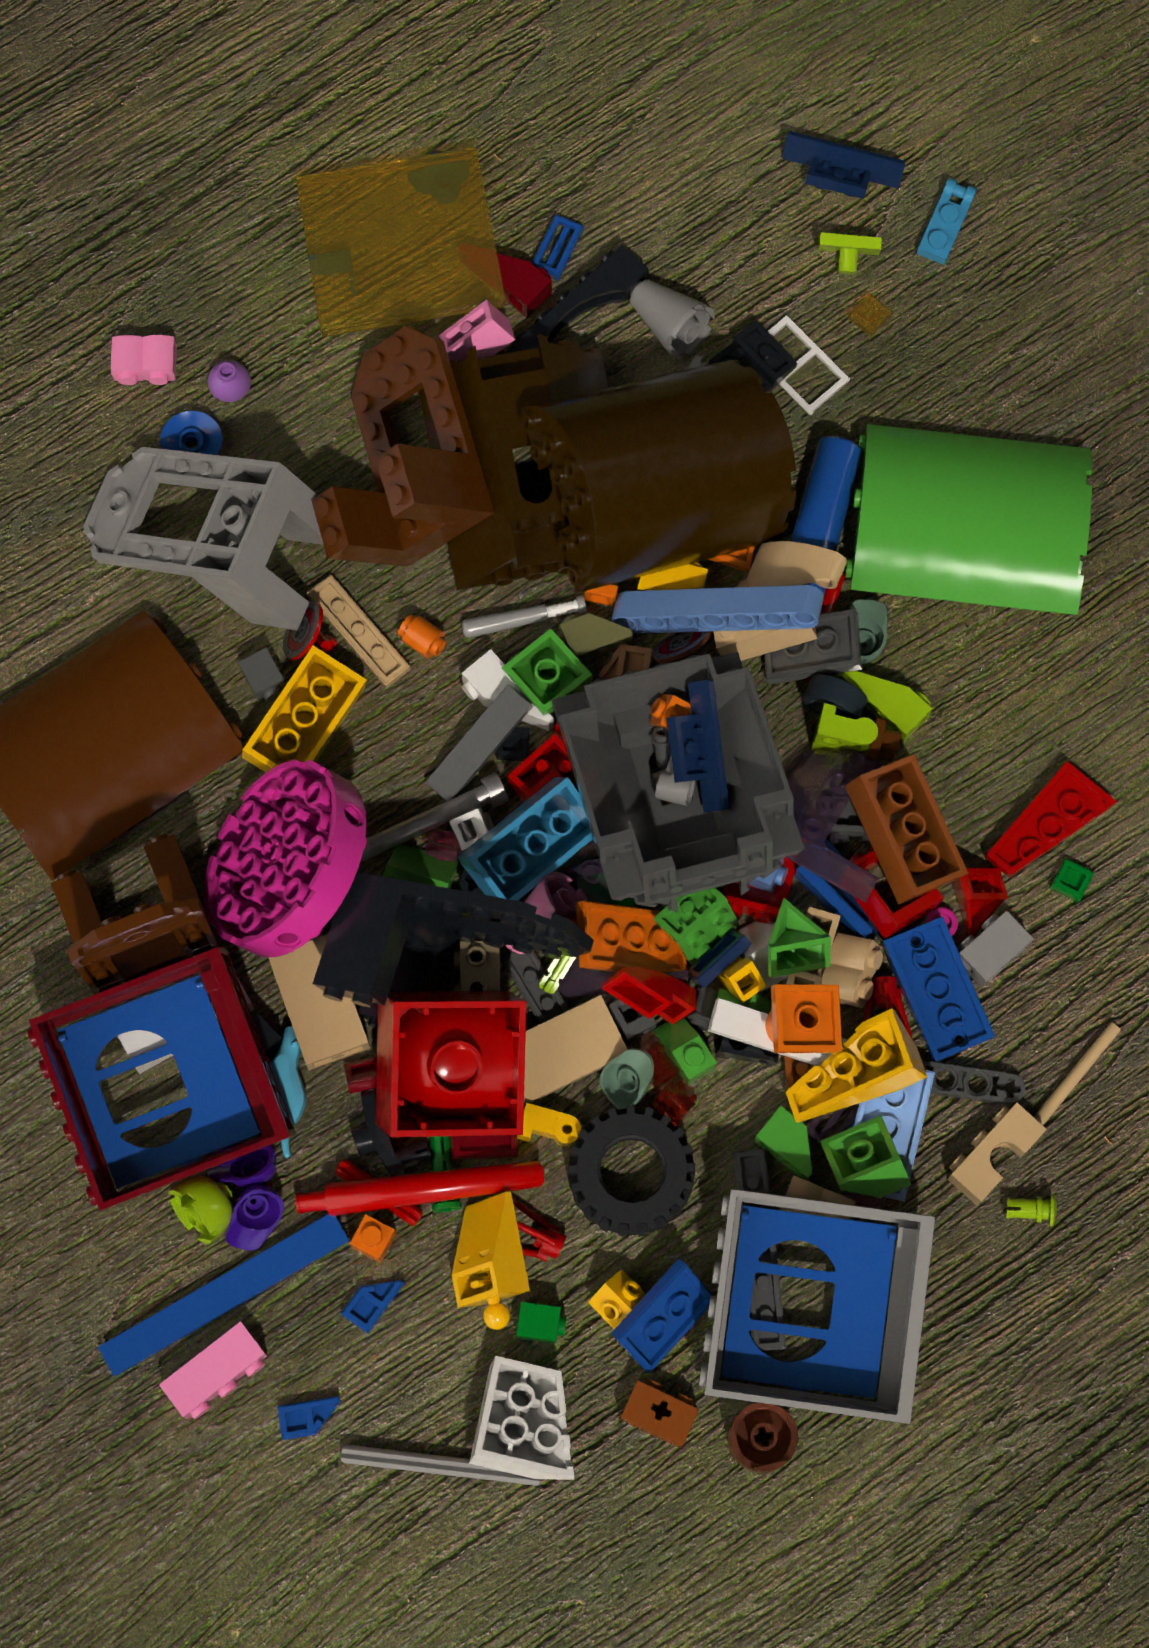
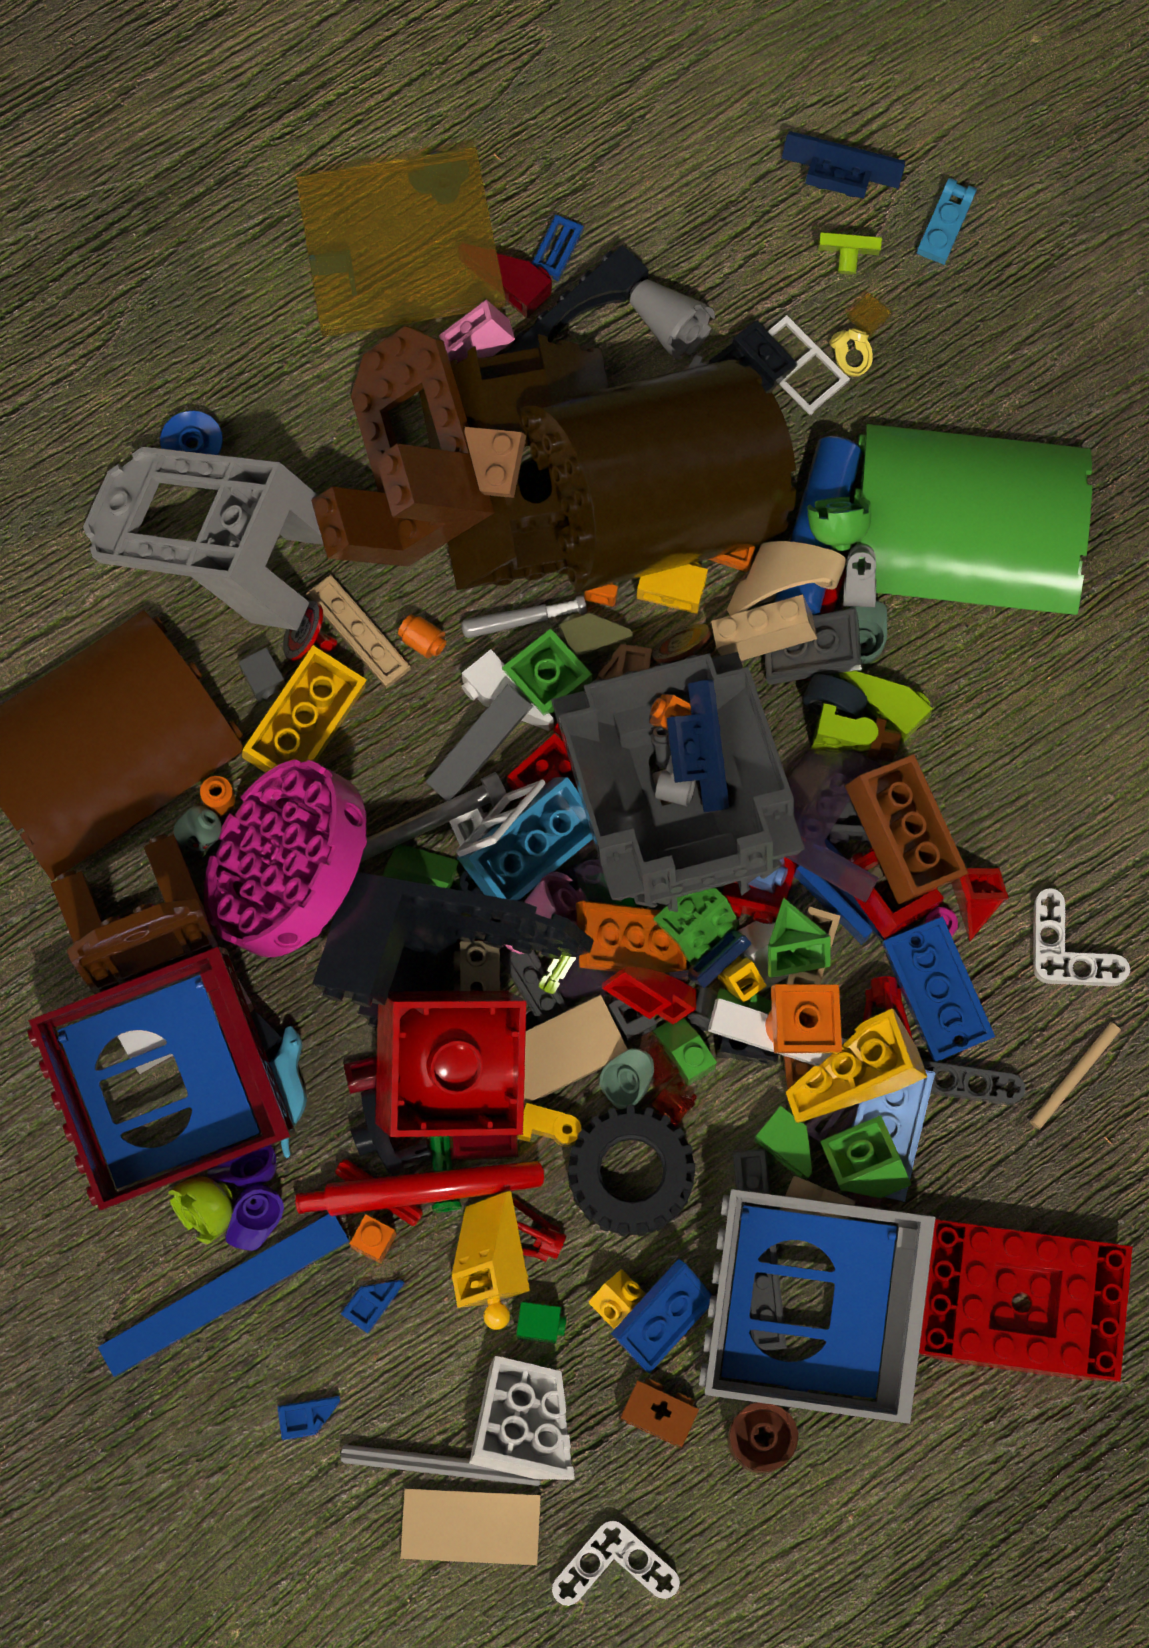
(143, 358): bright pink brick -> none
(197, 829): none -> sand green head
(214, 1372): bright pink brick -> none
(224, 801): none -> orange brick
(229, 380): medium lavender brick -> none
(322, 1026): tan panel -> none
(443, 845): clear pink plate -> none
(470, 1527): none -> tan tile
(495, 817): none -> white window
(496, 459): none -> medium nougat wing
(515, 745): black tile -> none
(620, 1554): none -> white beam
(719, 609): medium blue beam -> none
(839, 521): none -> bright green cylinder
(852, 968): tan brick -> none
(860, 338): none -> light yellow piece
(860, 581): none -> light grey piece
(994, 947): light grey brick -> none
(1014, 1130): tan arch -> none
(1033, 1209): lime pin -> none
(1054, 815): red wing -> none
(1057, 954): none -> white beam
(1072, 880): green tile -> none
(1073, 1292): none -> red slope

